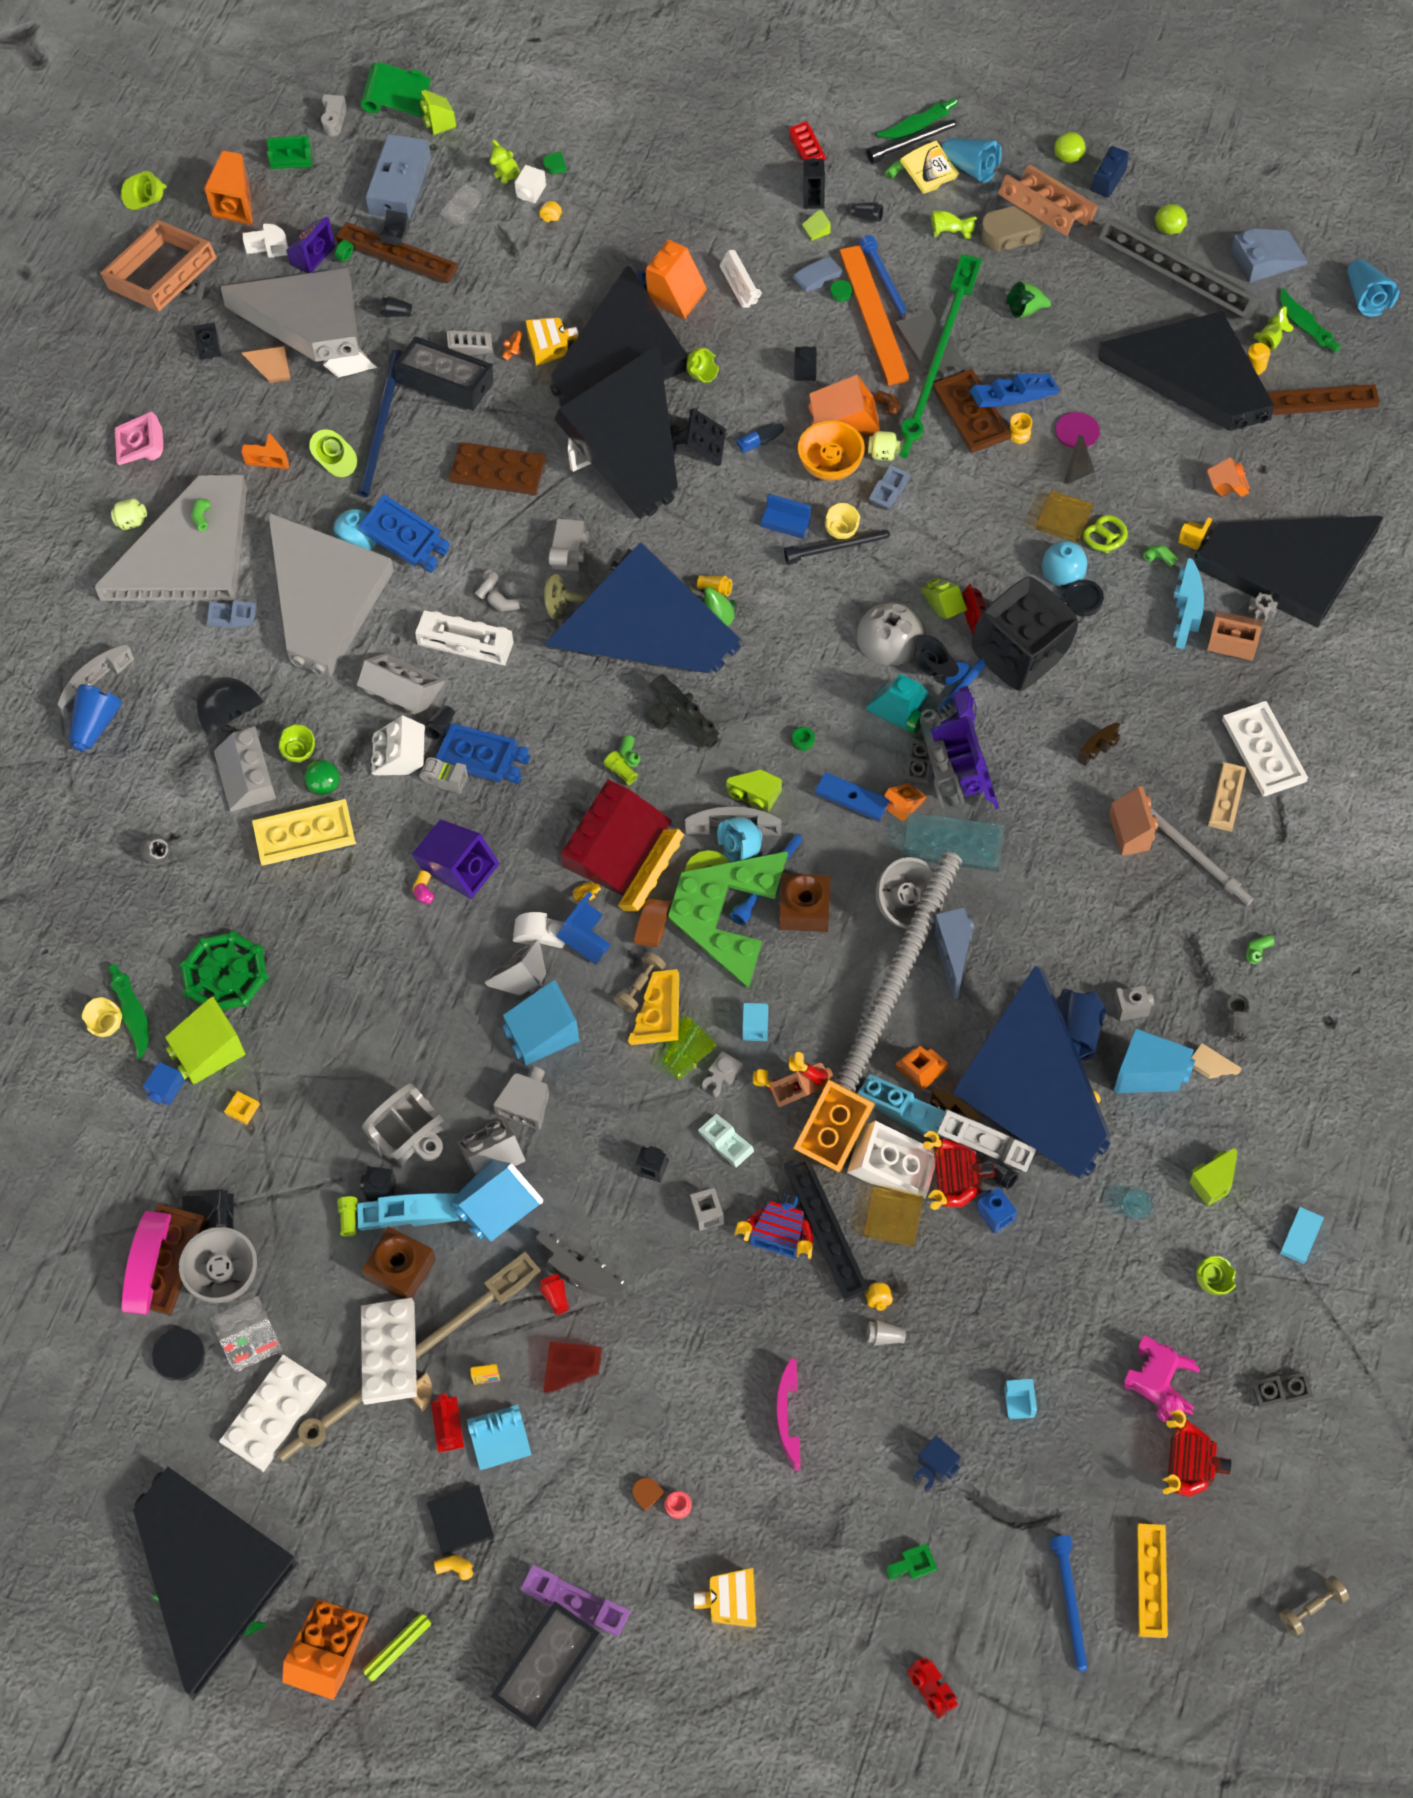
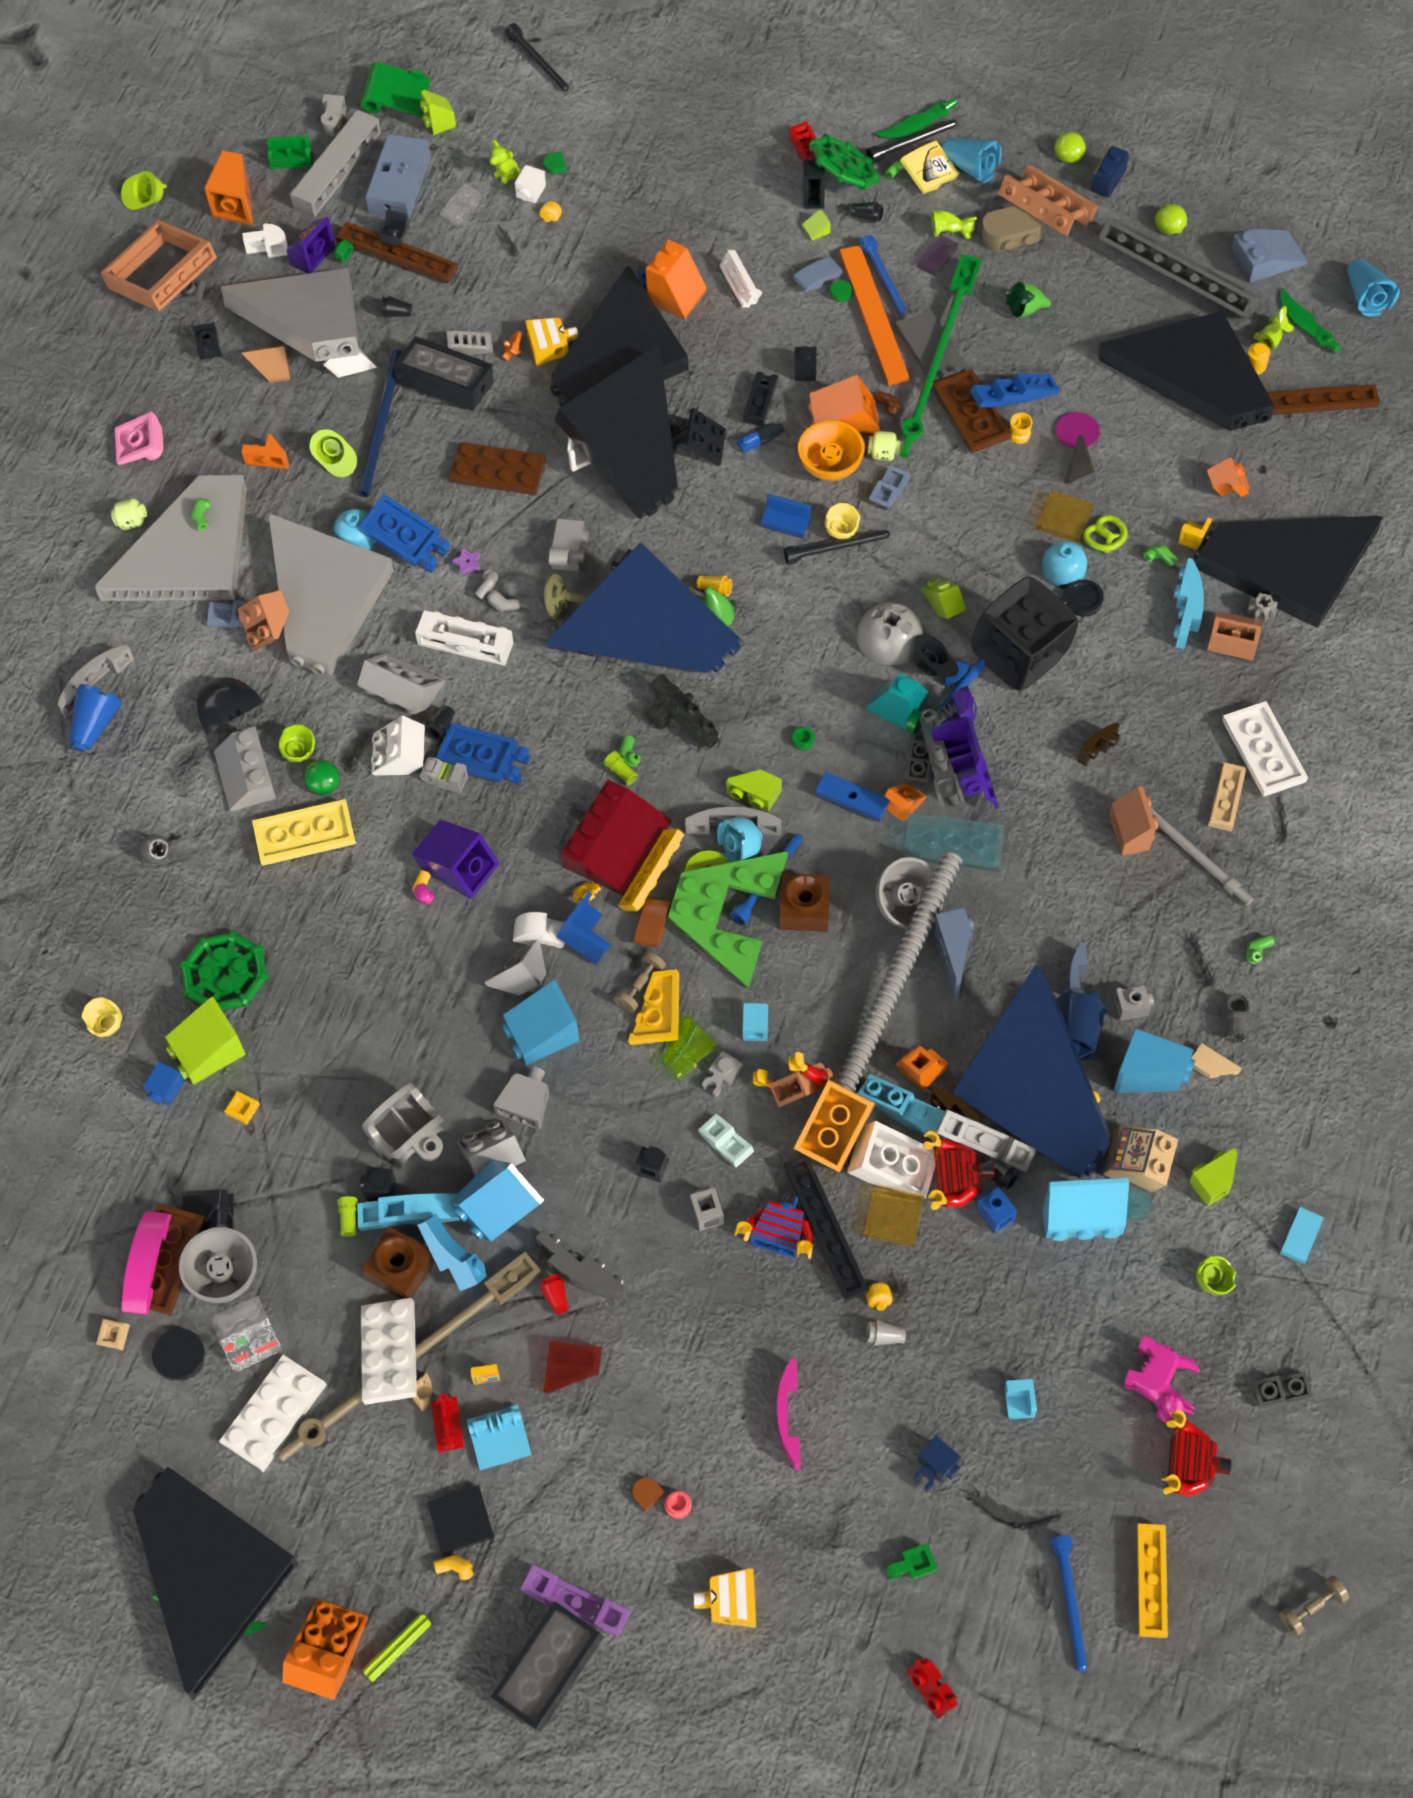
(112, 1334): none -> tan tile
(131, 1010): green sword -> none
(264, 618): none -> nougat slope
(335, 163): none -> light grey brick
(447, 1253): none -> dark azure slope
(468, 567): none -> medium lavender plate
(514, 34): none -> black piece
(701, 365): lime hair -> none
(760, 398): none -> black plate
(844, 161): none -> green plate
(937, 255): none -> clear purple tile
(973, 602): red hinge -> none
(1078, 968): none -> sand blue slope
(1086, 1208): none -> medium azure slope
(1141, 1156): none -> tan piece

